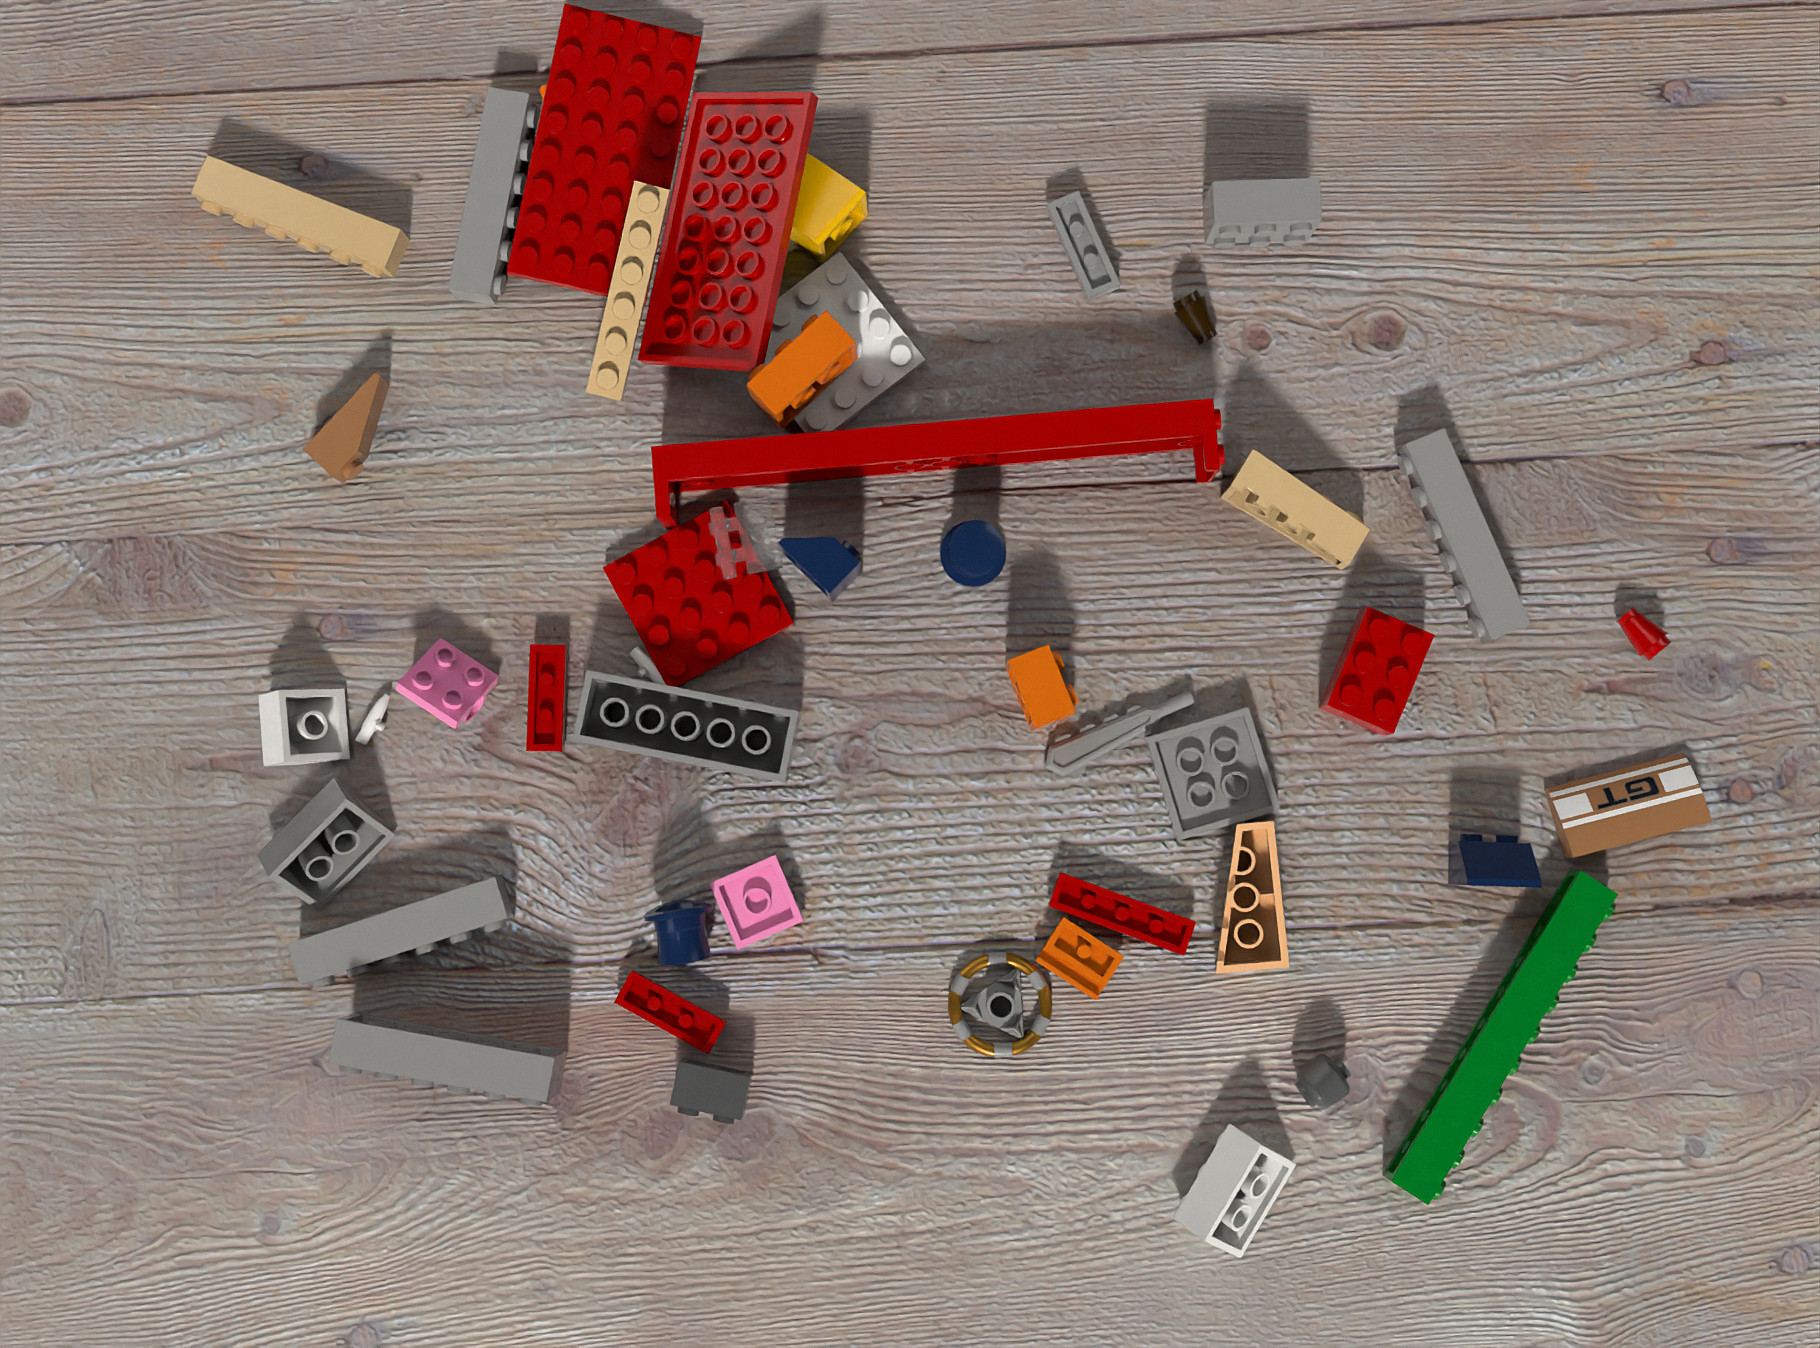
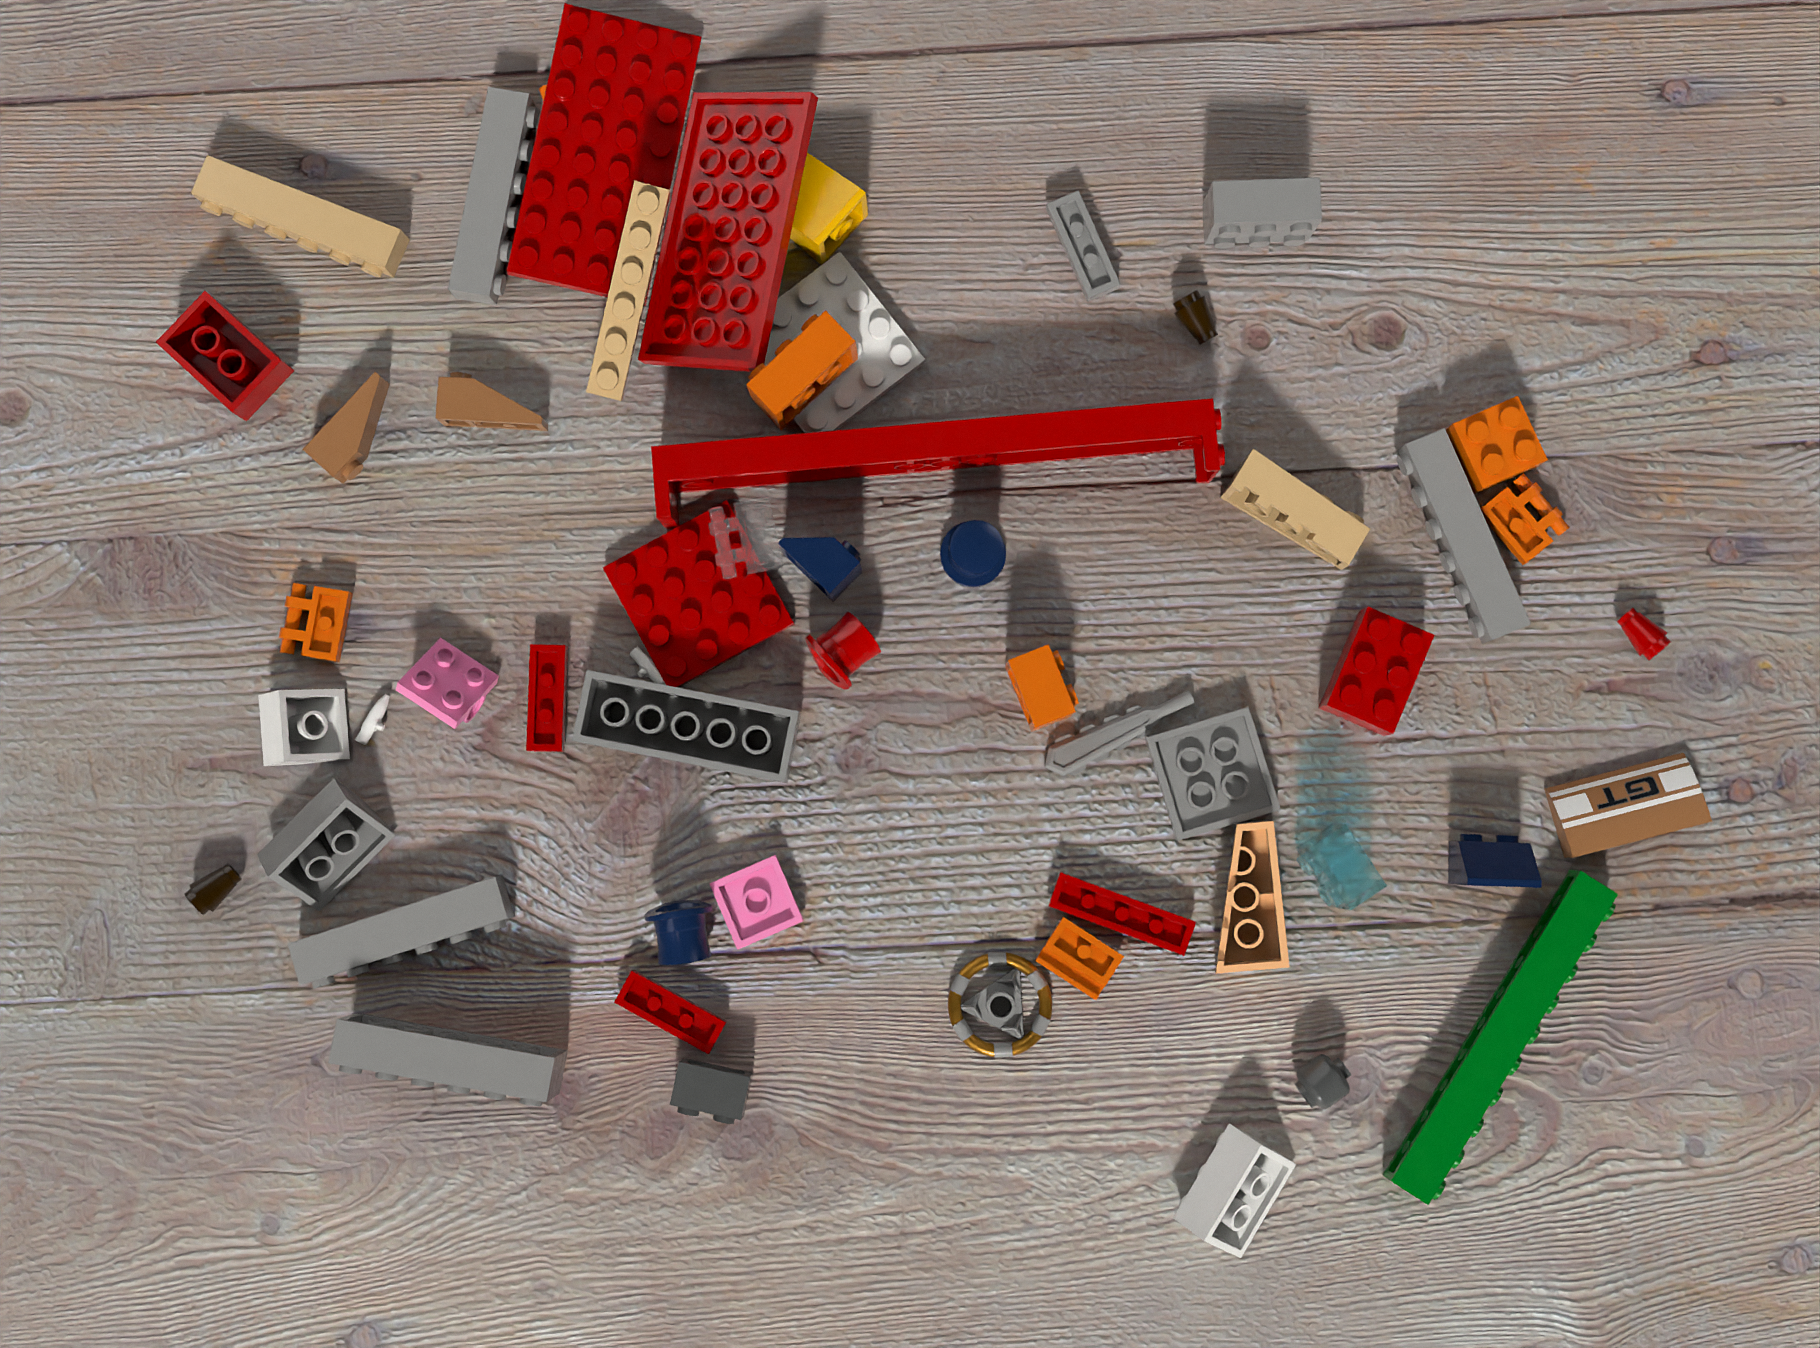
(212, 889): none -> dark brown cone
(225, 356): none -> red brick
(324, 626): none -> orange plate
(470, 403): none -> medium nougat slope
(843, 650): none -> red piece
(1340, 867): none -> clear light blue brick
(1496, 444): none -> orange brick
(1517, 526): none -> orange plate

